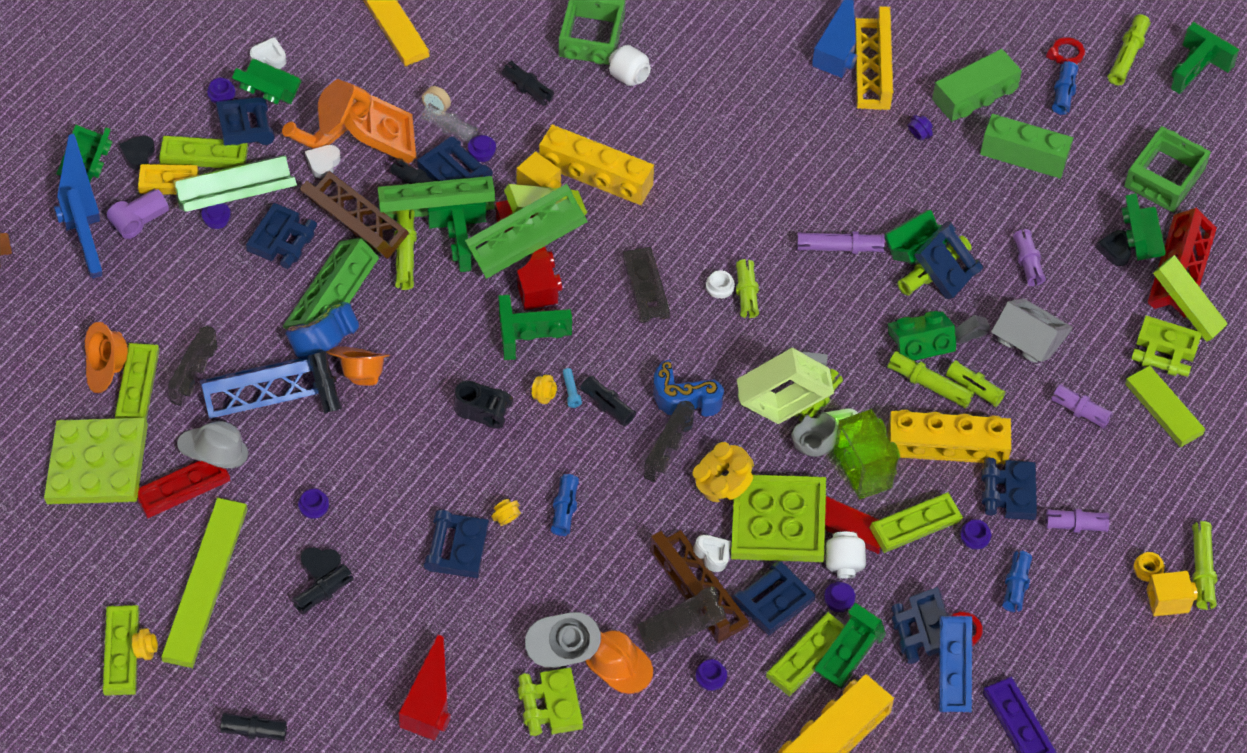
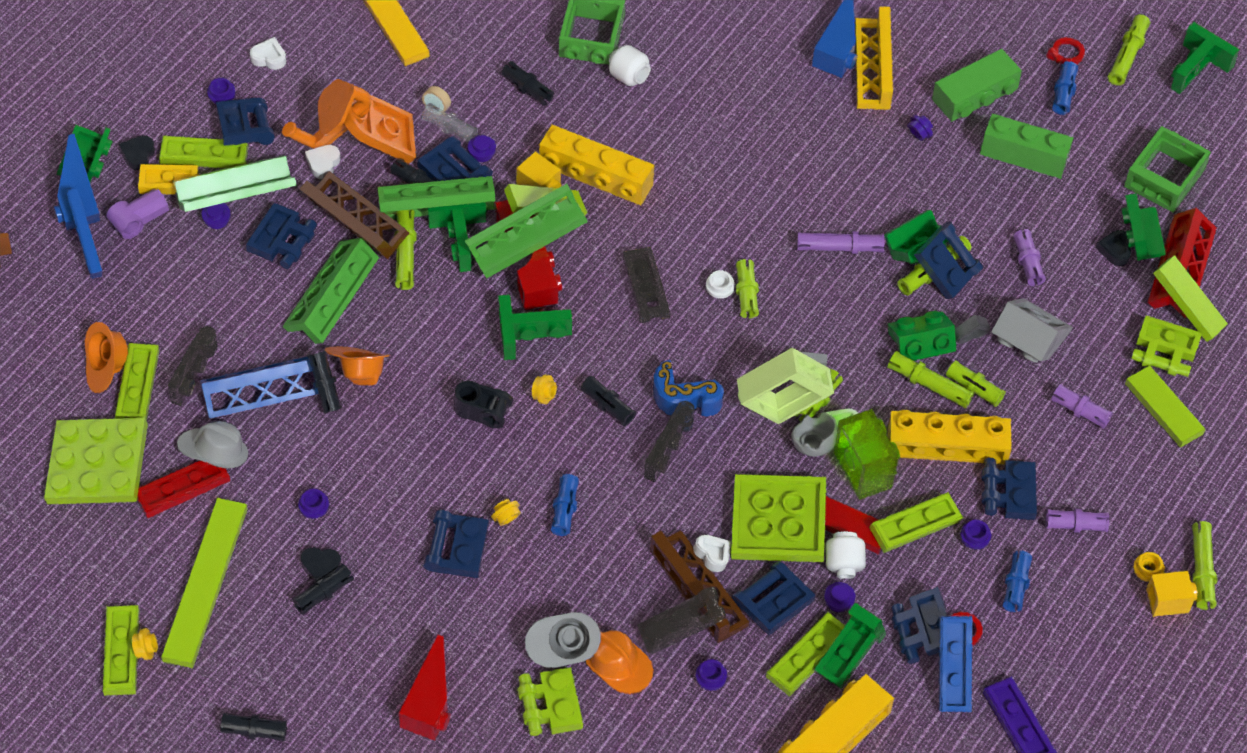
(269, 80): green bracket -> none
(324, 331): blue animal -> none
(573, 400): dark azure piece -> none
(724, 458): yellow plate -> none

